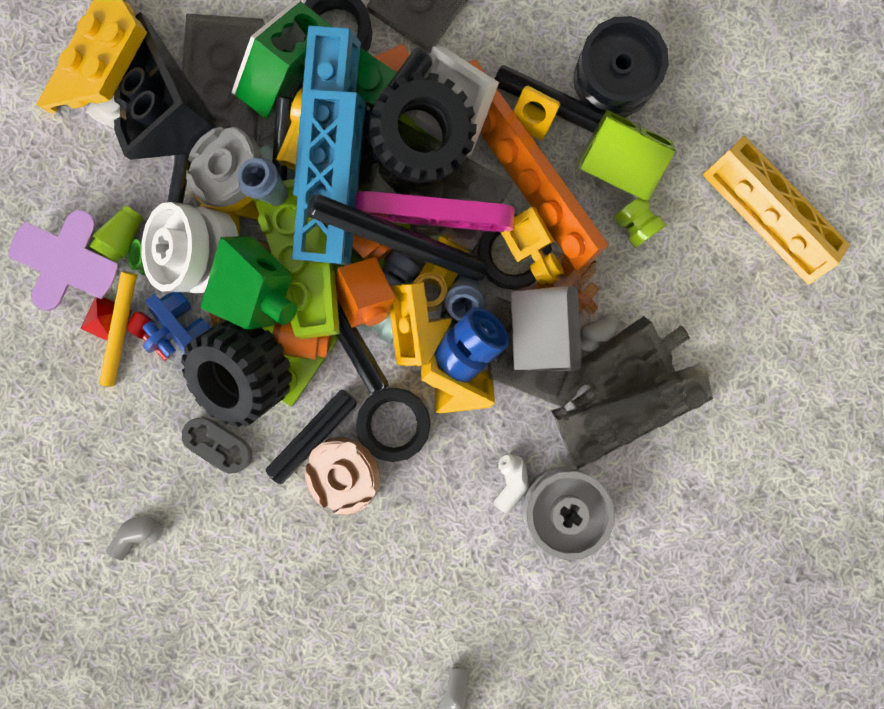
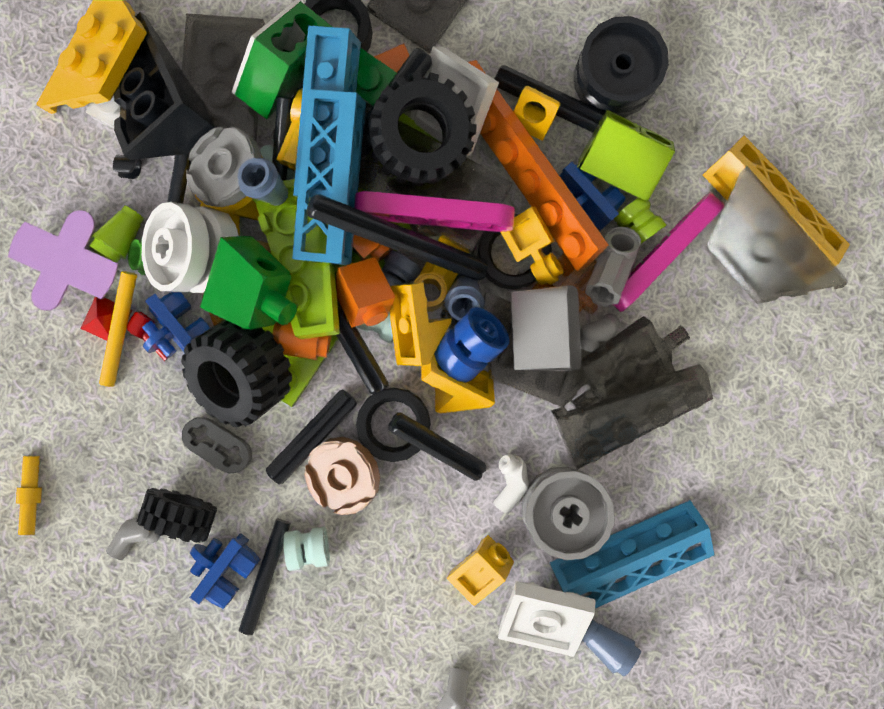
(28, 495): none -> yellow bar
(126, 168): none -> black hand
(176, 515): none -> black tyre
(214, 586): none -> blue hips
(264, 577): none -> black bar
(306, 548): none -> light aqua wheel
(436, 446): none -> black axle
(482, 570): none -> yellow bracket
(546, 618): none -> white plate
(599, 207): none -> blue hips
(612, 648): none -> sand blue cone
(614, 266): none -> light grey piece
(634, 551): none -> dark azure fence
(669, 248): none -> dark pink beam
(767, 247): none -> clear smoke wing

